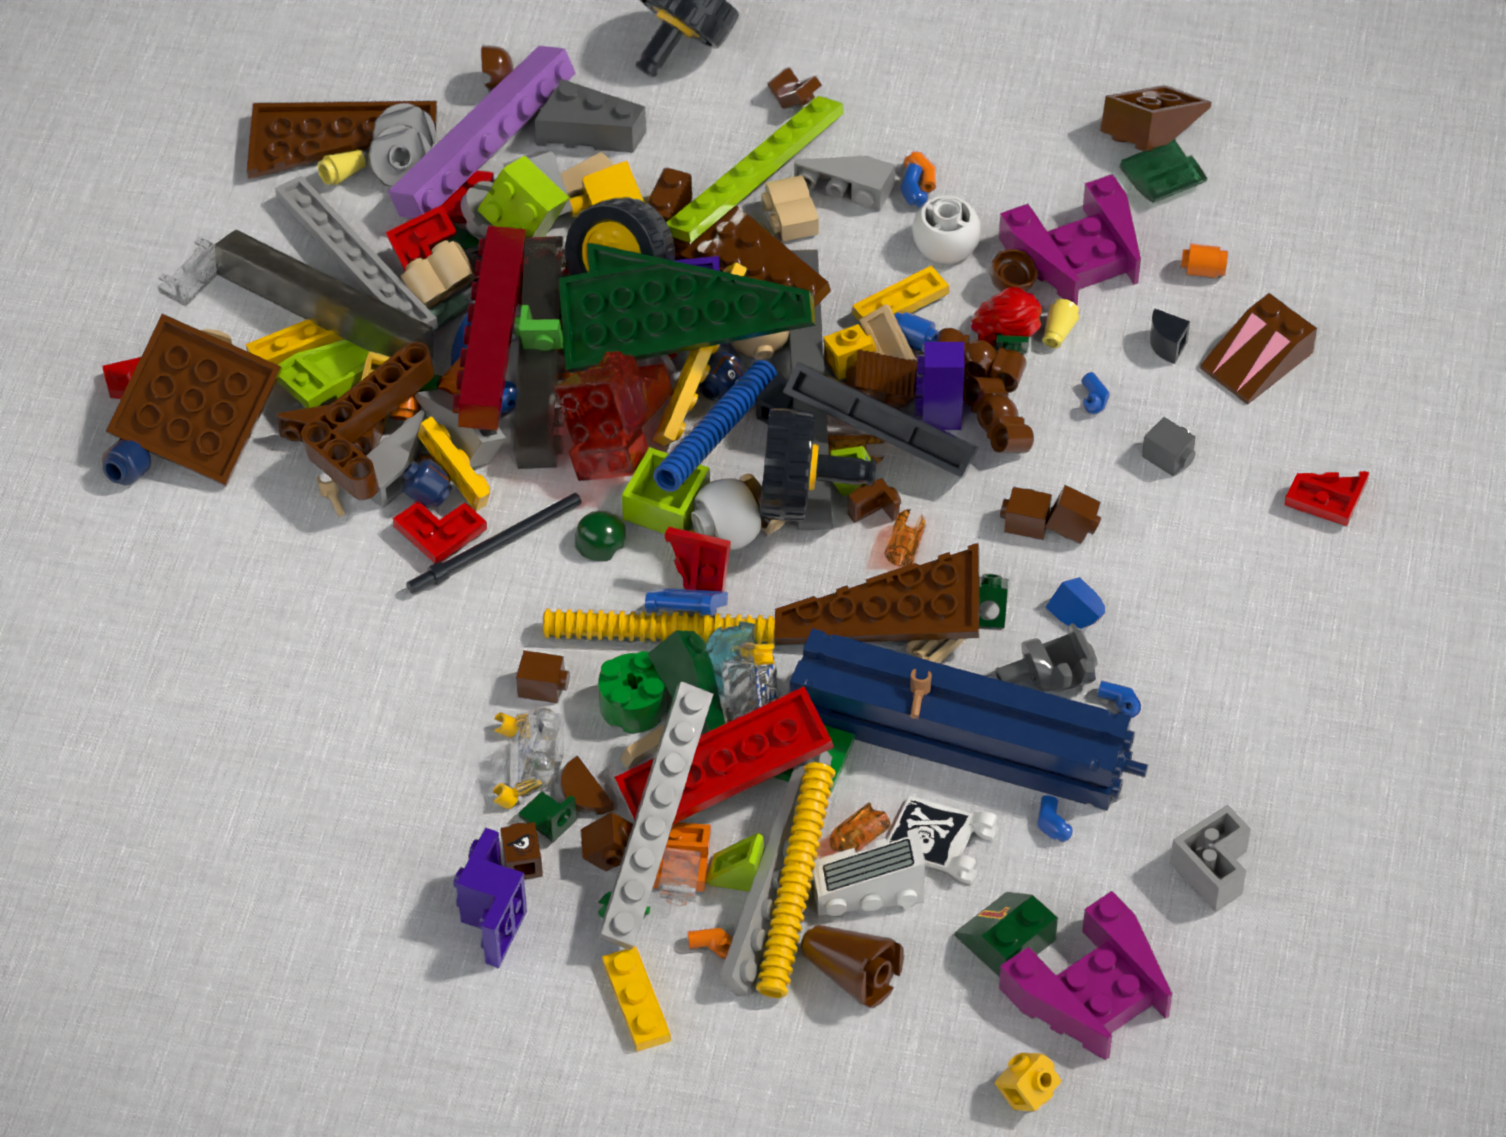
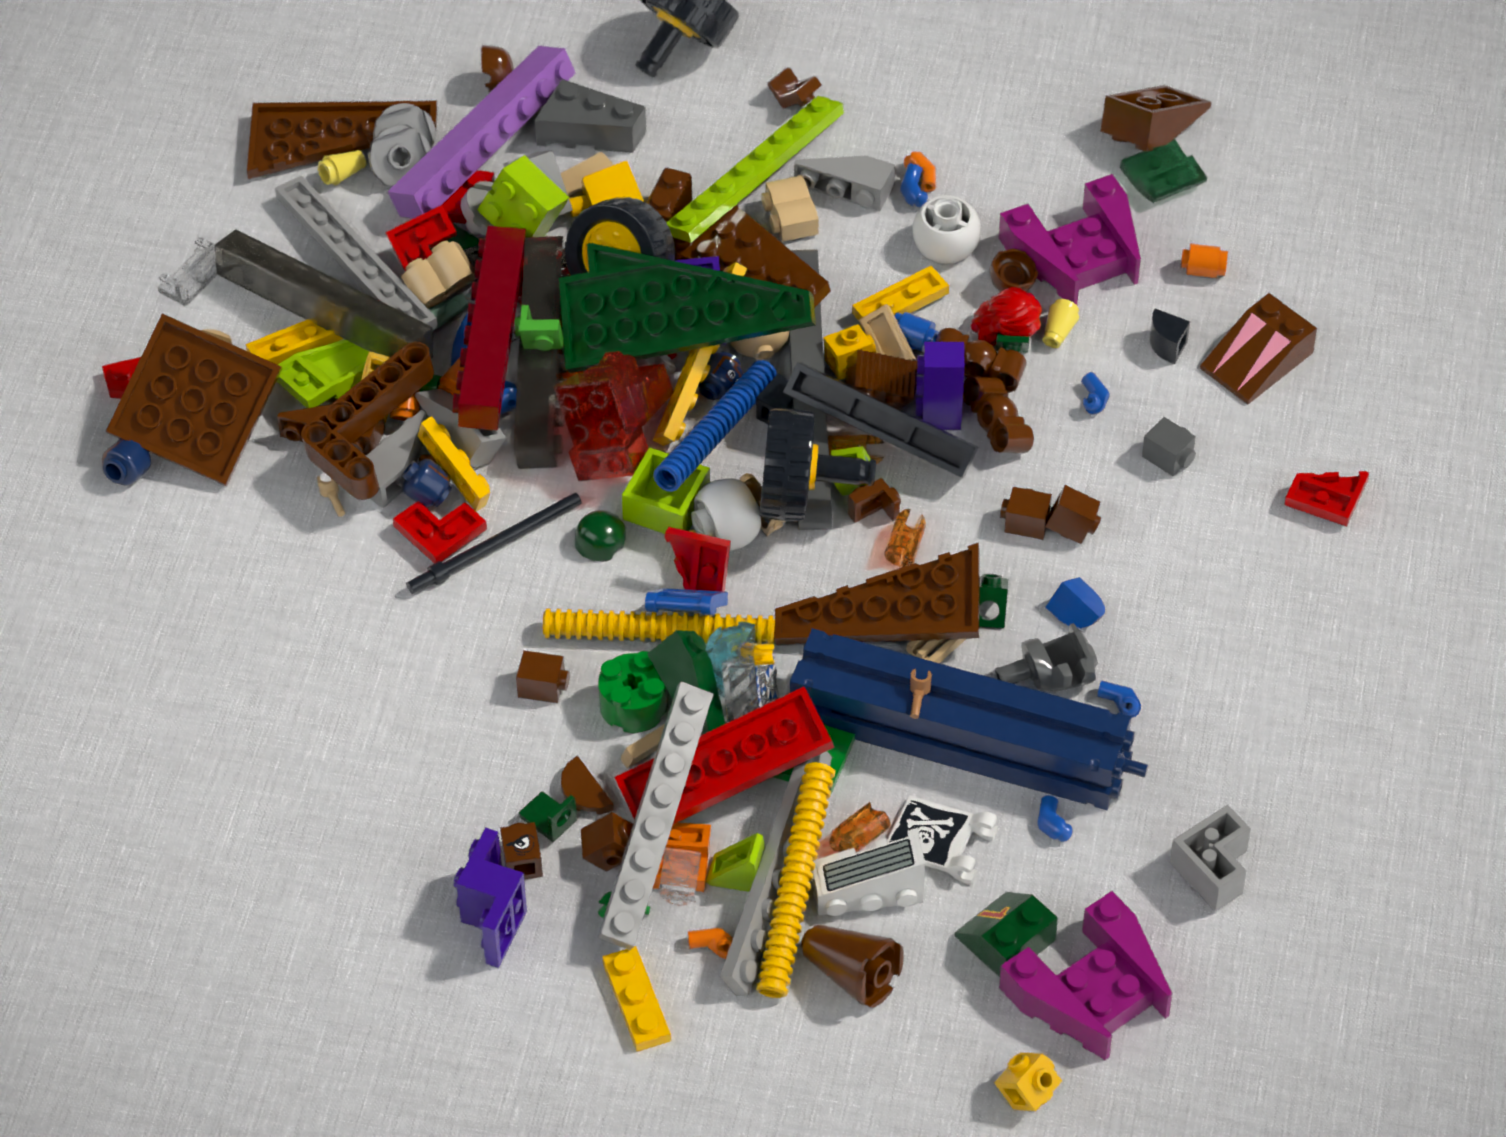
(538, 753): clear torso -> none

